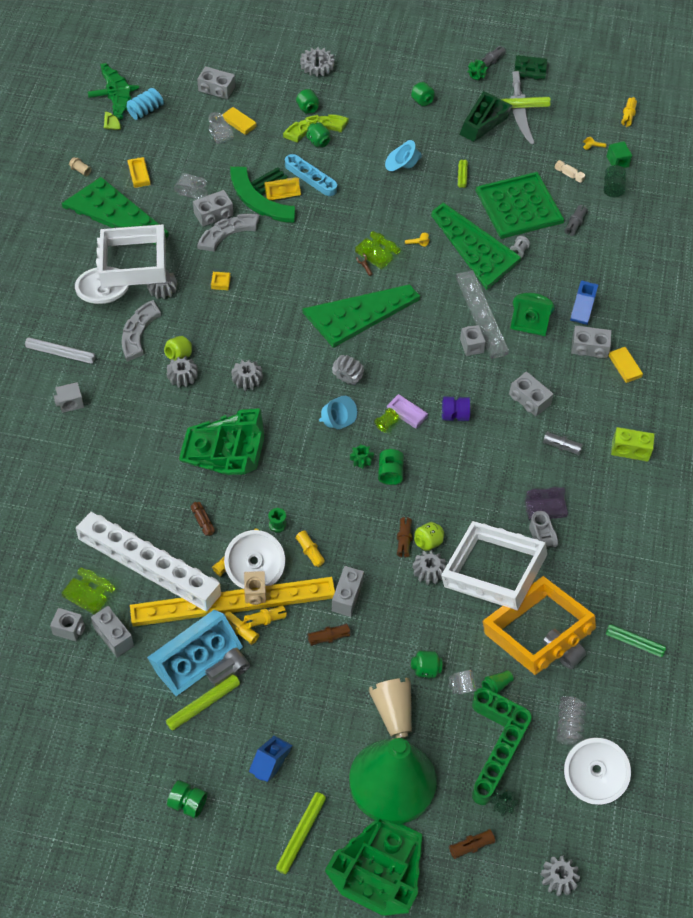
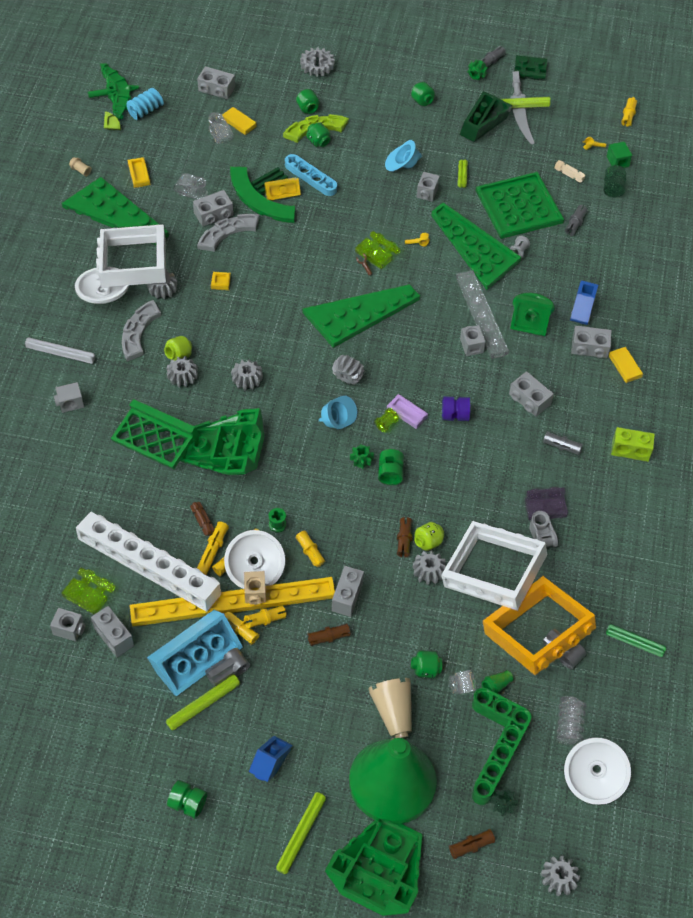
(159, 419): none -> green fence
(215, 541): none -> yellow pin
(427, 186): none -> light grey brick

